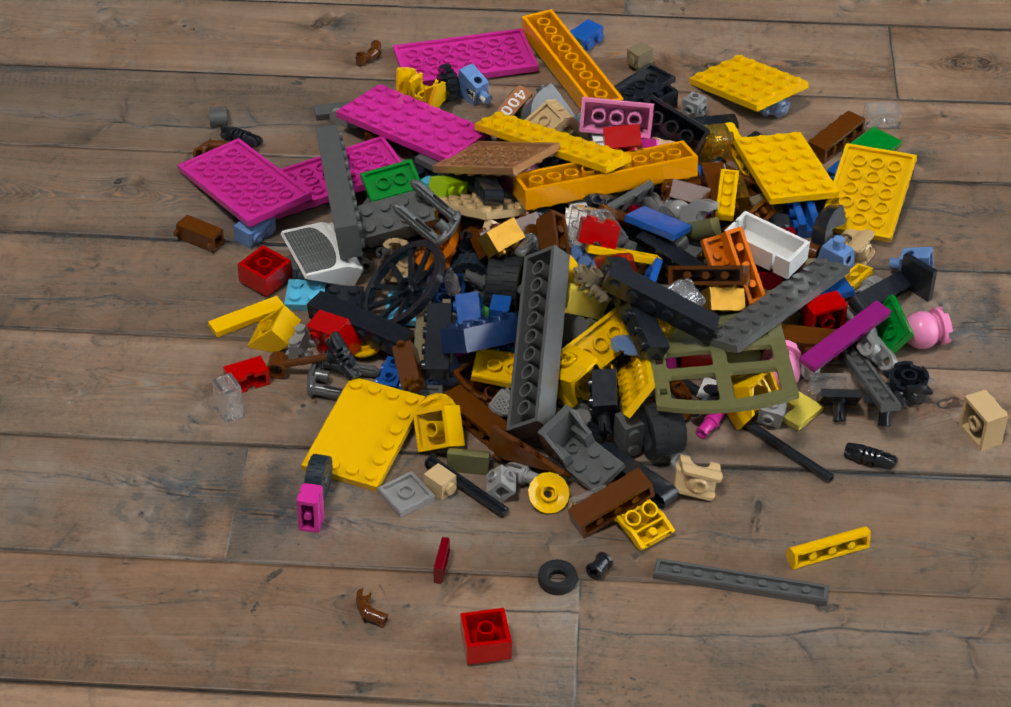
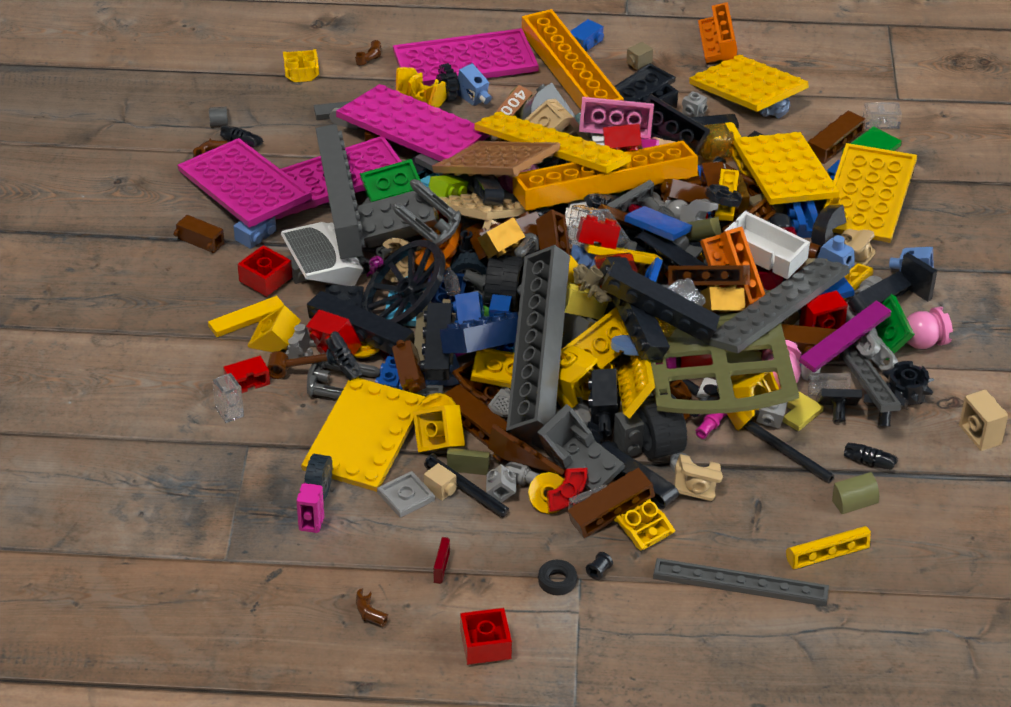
(301, 65): none -> yellow slope
(301, 292): medium azure plate -> none
(375, 263): none -> magenta arm
(571, 486): none -> red tile
(718, 35): none -> orange brick
(721, 195): none -> black tile
(855, 493): none -> olive brick

